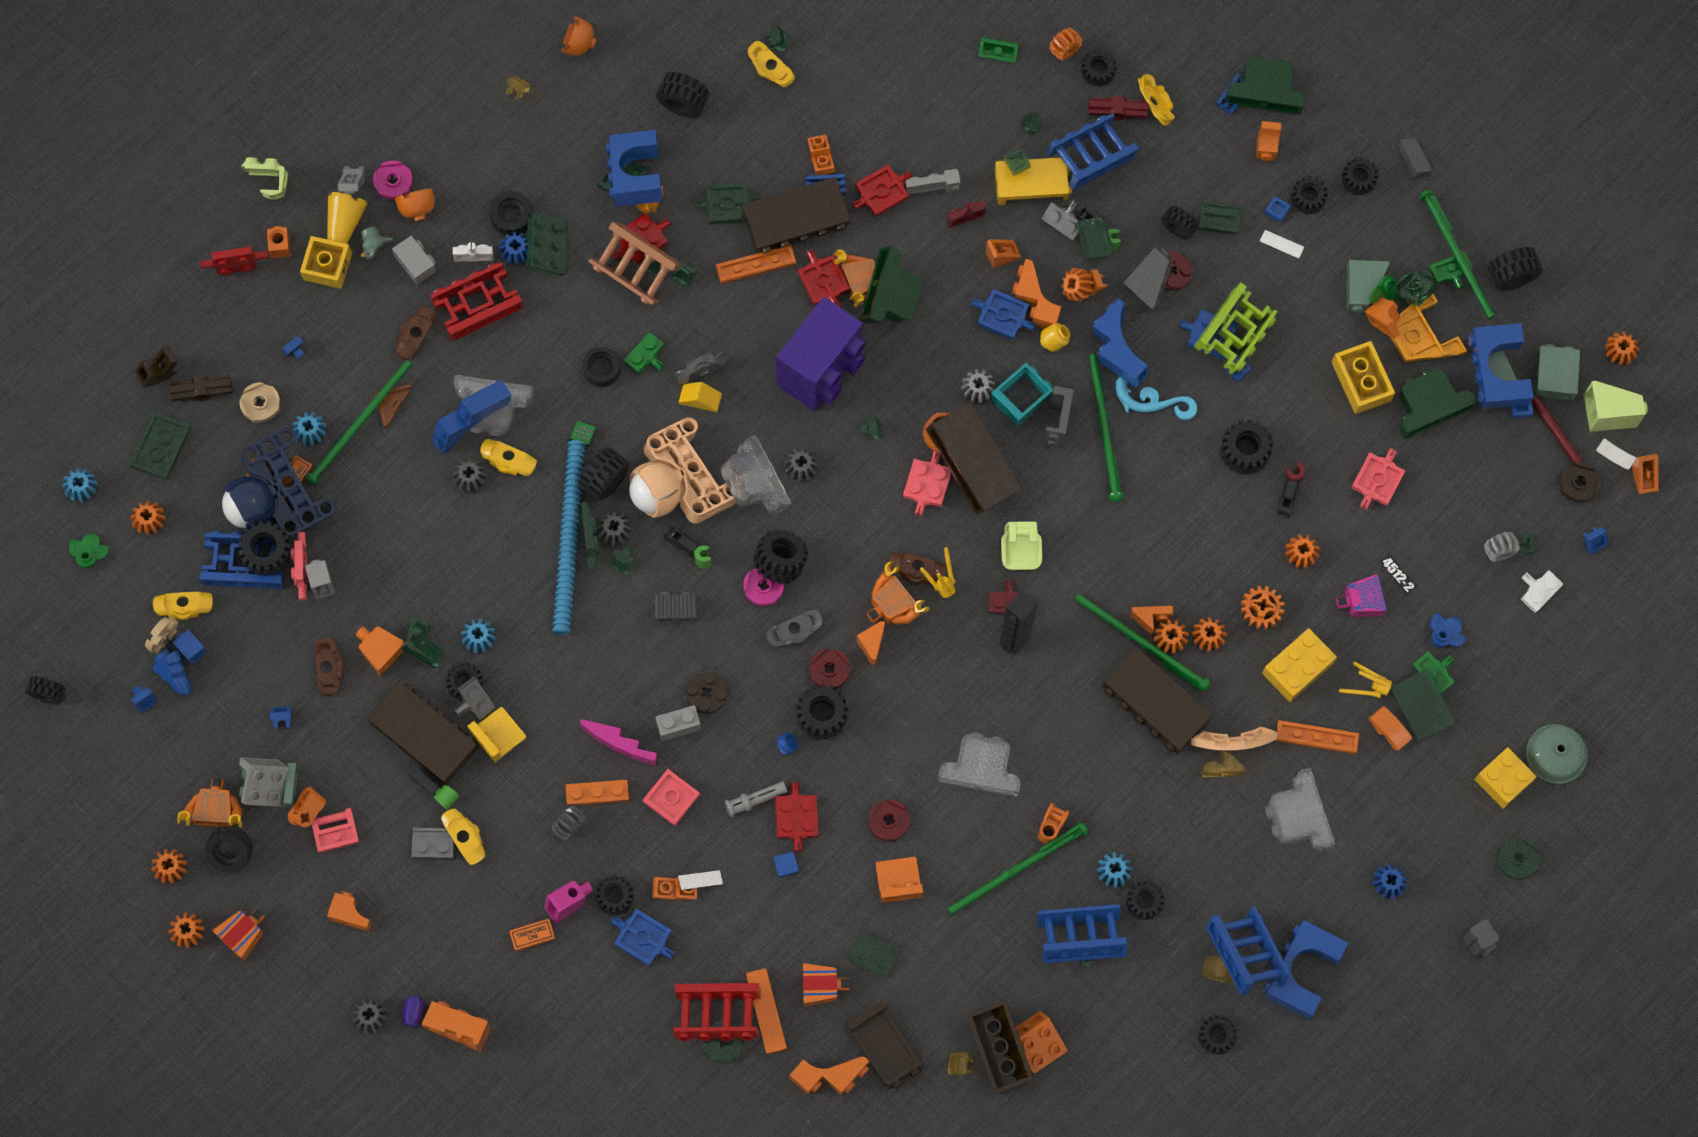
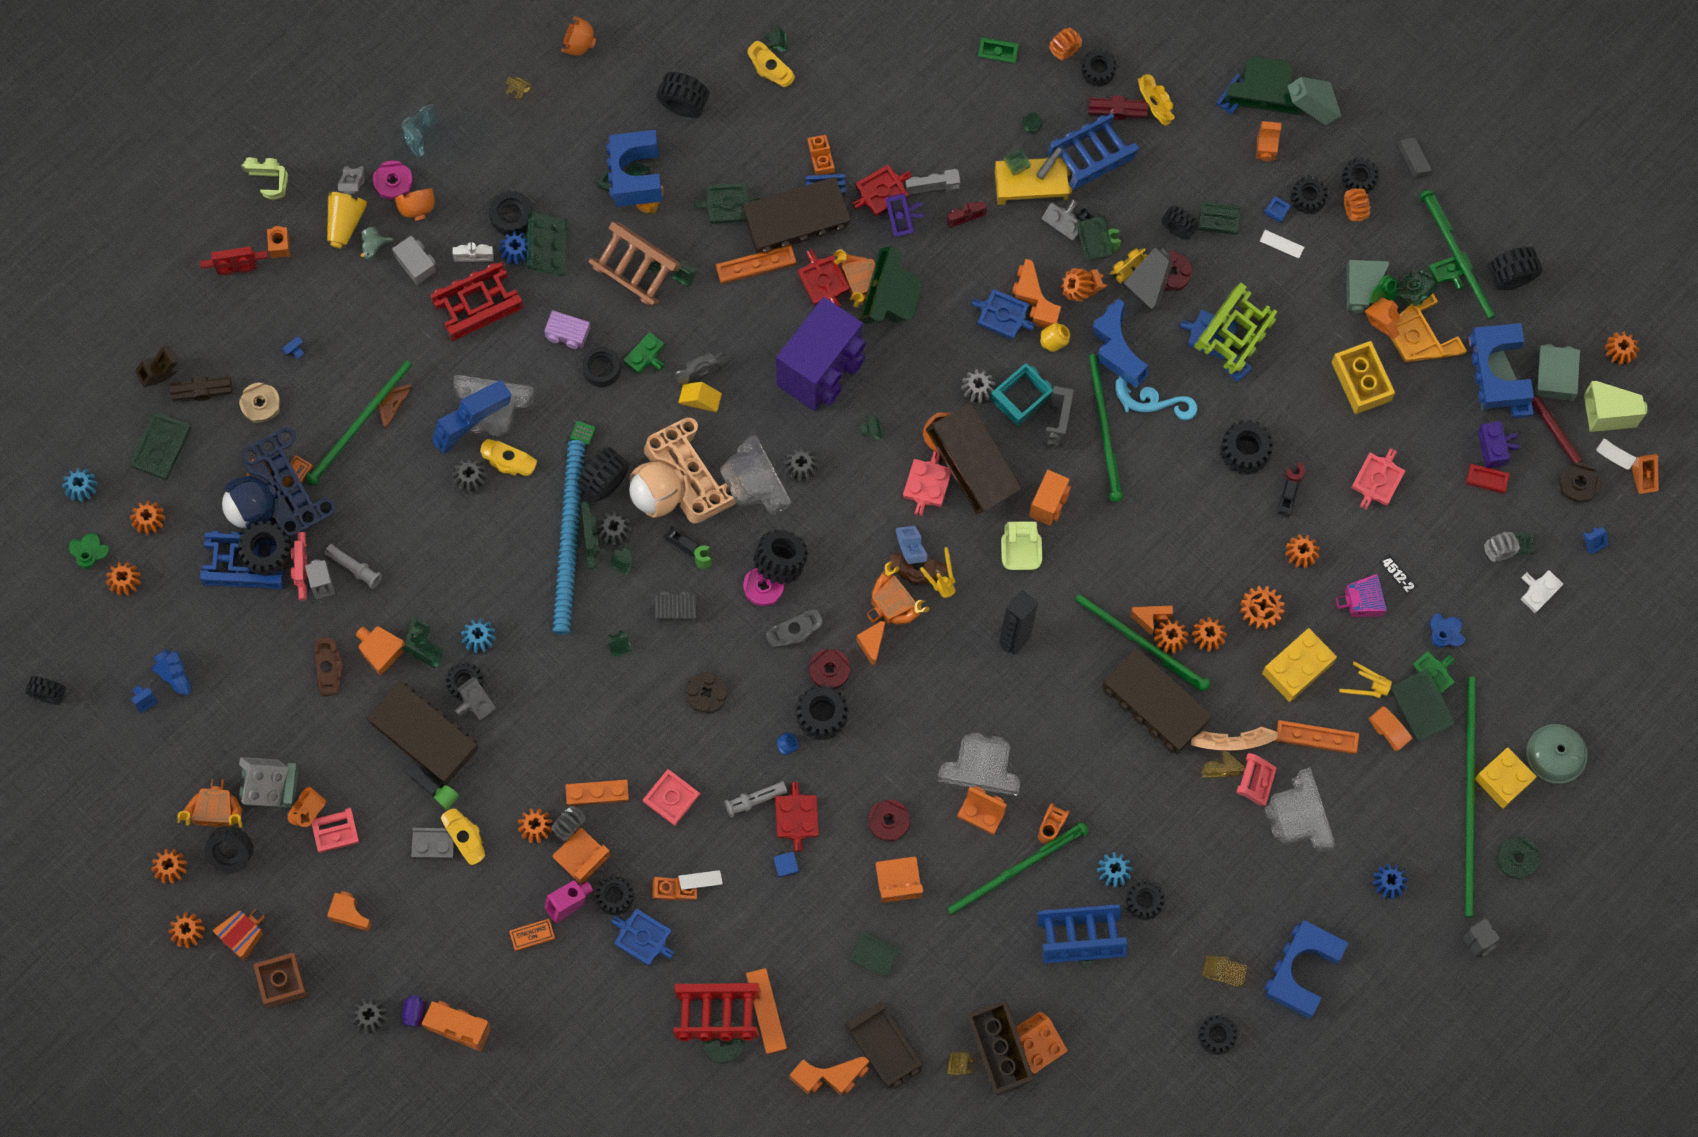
(120, 585): none -> orange gear
(162, 633): tan plate -> none
(189, 647): blue brick -> none
(198, 603): yellow piece -> none
(280, 980): none -> dark orange brick
(281, 714): blue tile -> none
(311, 435): dark azure gear -> none
(326, 262): yellow brick -> none
(360, 570): none -> light grey pin
(408, 345): reddish brown piece -> none
(414, 126): none -> clear light blue bracket
(497, 734): yellow bracket -> none
(531, 819): none -> orange gear
(567, 330): none -> lavender brick
(581, 856): none -> orange bracket
(611, 737): dark pink slope -> none
(619, 644): none -> clear green tile
(649, 231): red plate -> none
(678, 723): light grey brick -> none
(821, 984): torso -> none
(900, 214): none -> dark purple brick
(910, 544): none -> medium blue slope
(982, 810): none -> orange bracket
(1000, 600): dark red plate -> none
(1001, 252): orange slope -> none
(1048, 499): none -> orange brick
(1049, 163): none -> flat silver pin
(1123, 269): none -> yellow hinge
(1235, 963): blue fence -> none
(1261, 780): none -> coral plate
(1315, 98): none -> sand green slope
(1357, 204): none -> orange gear
(1431, 402): dark green brick -> none
(1470, 797): none -> green piece
(1487, 478): none -> red tile
(1495, 444): none -> dark purple brick

